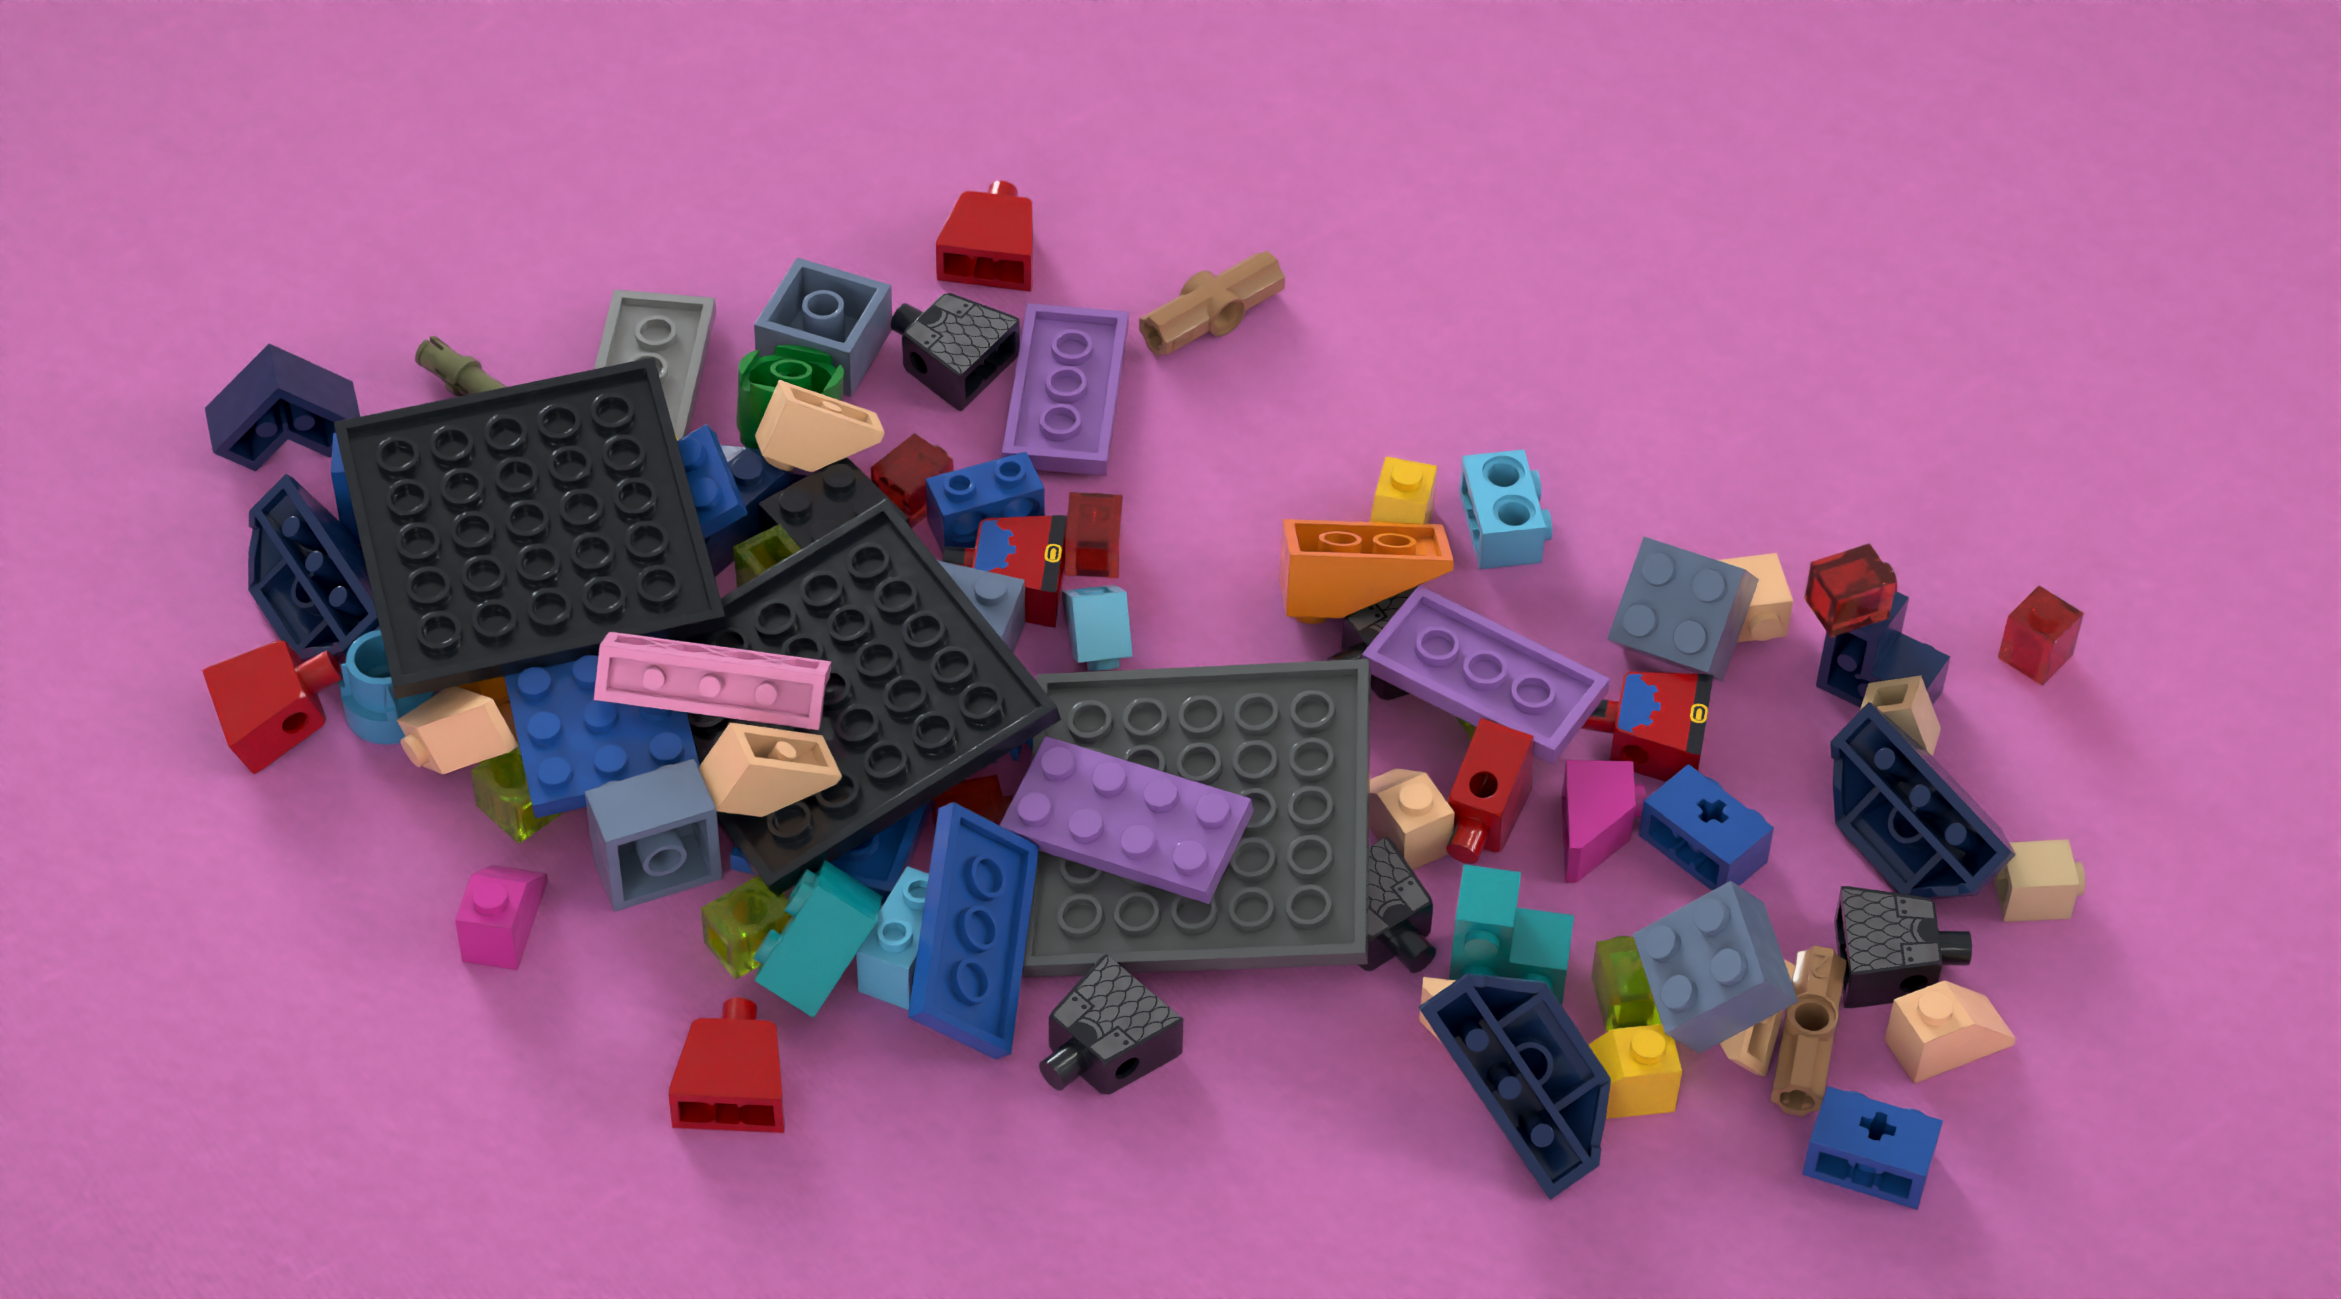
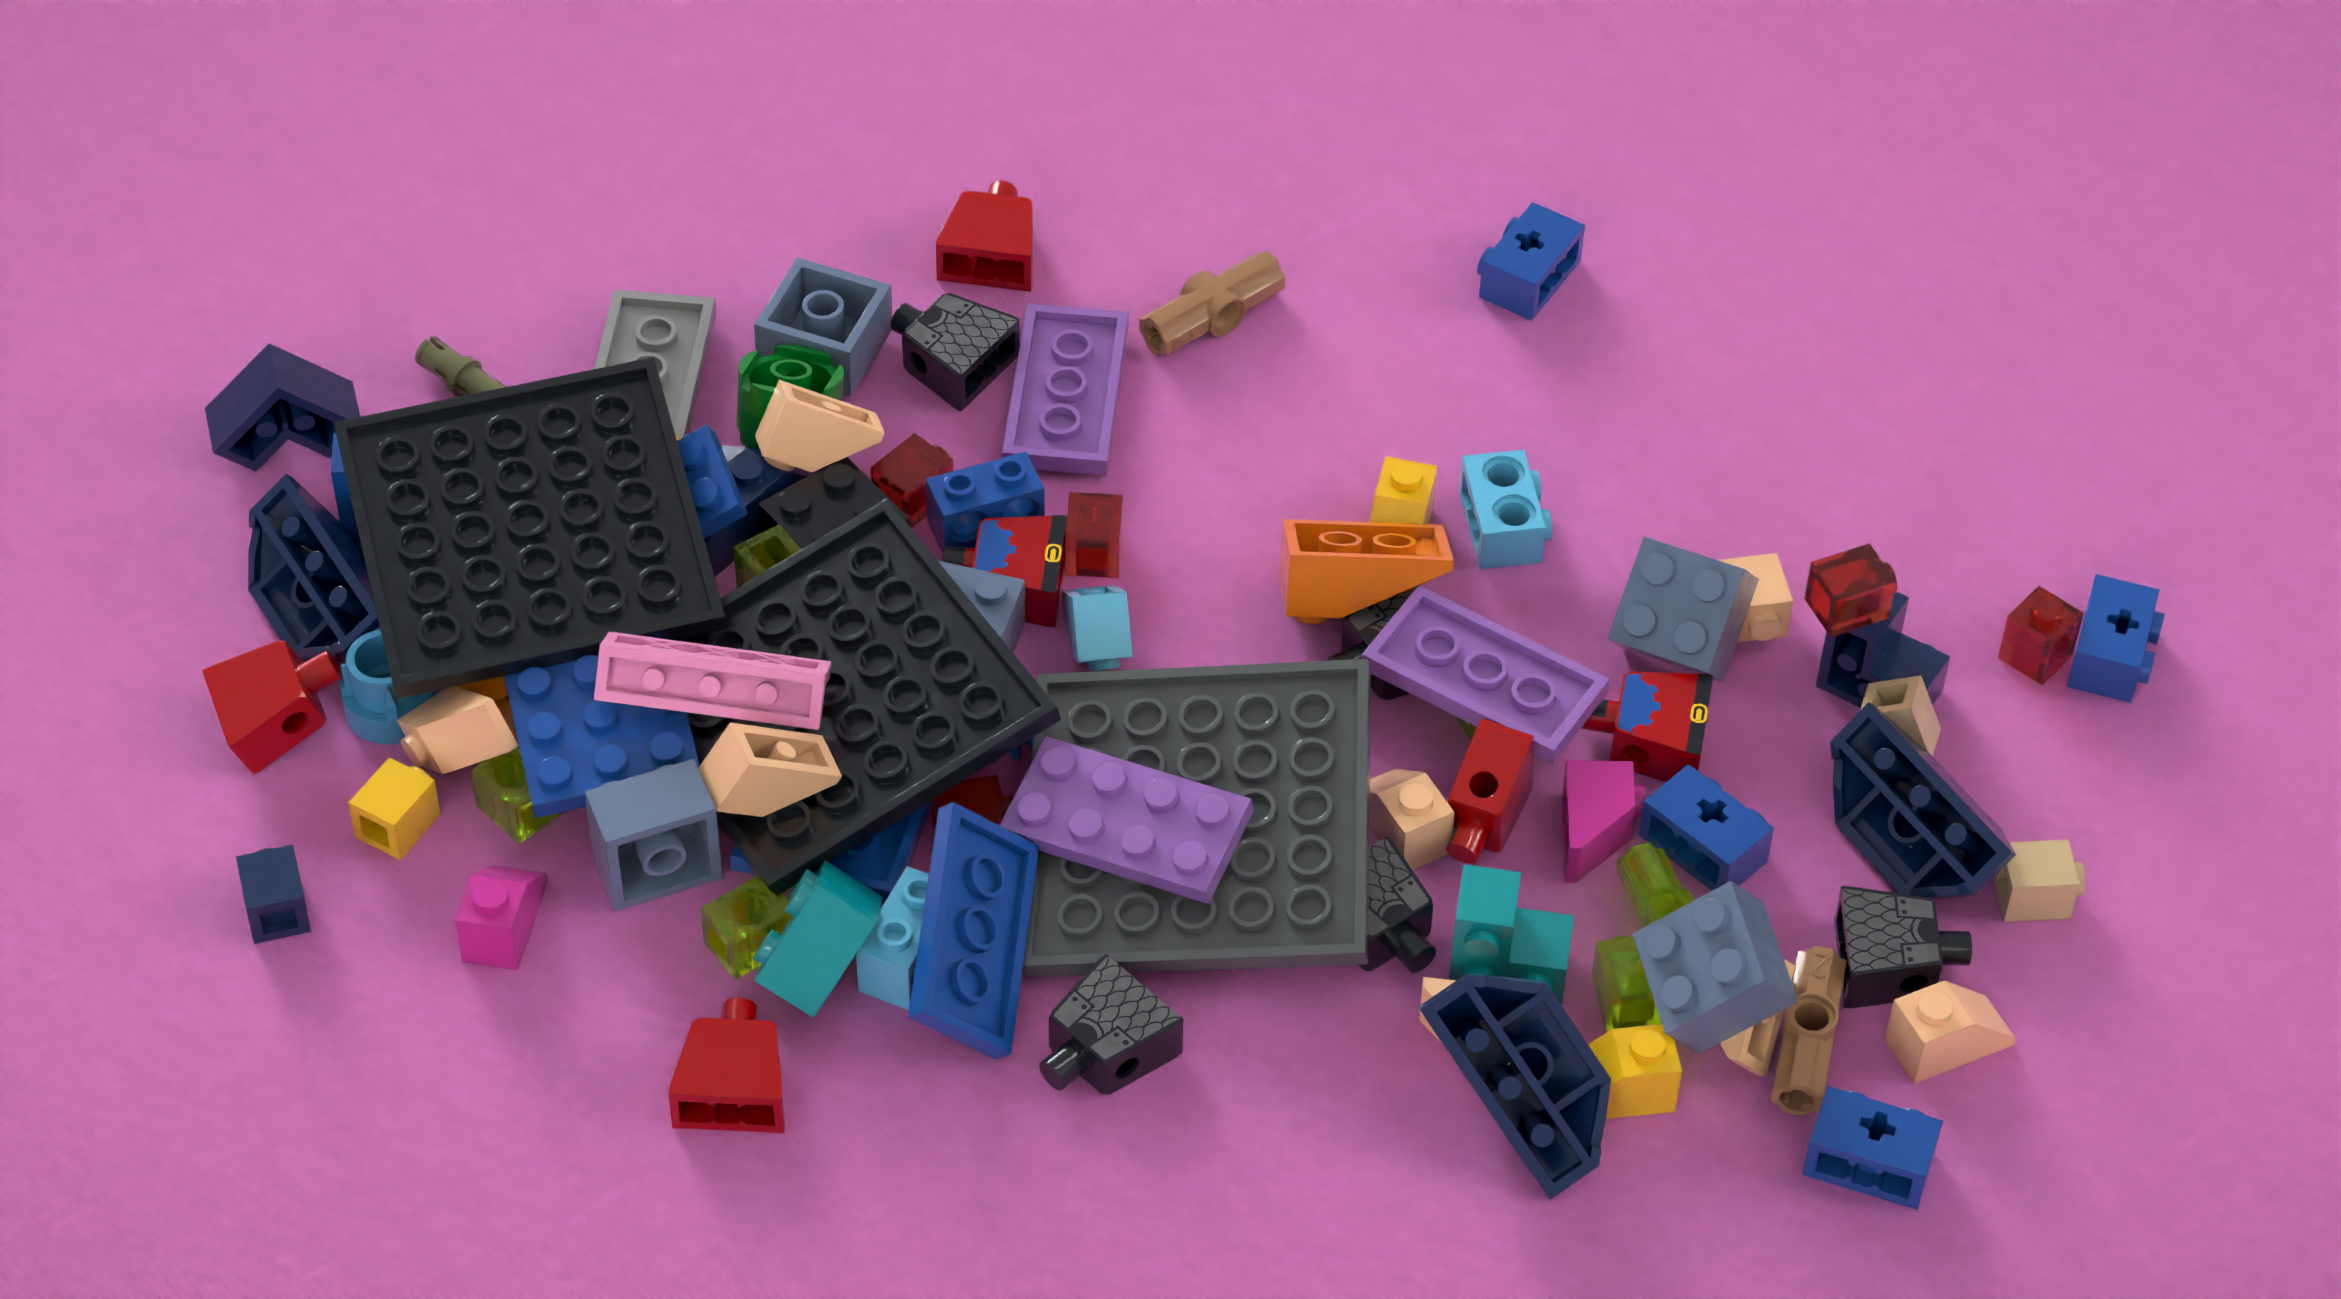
(273, 894): none -> dark blue brick
(394, 808): none -> yellow brick
(1530, 260): none -> blue brick
(1651, 883): none -> clear neon green piece
(2114, 639): none -> blue brick

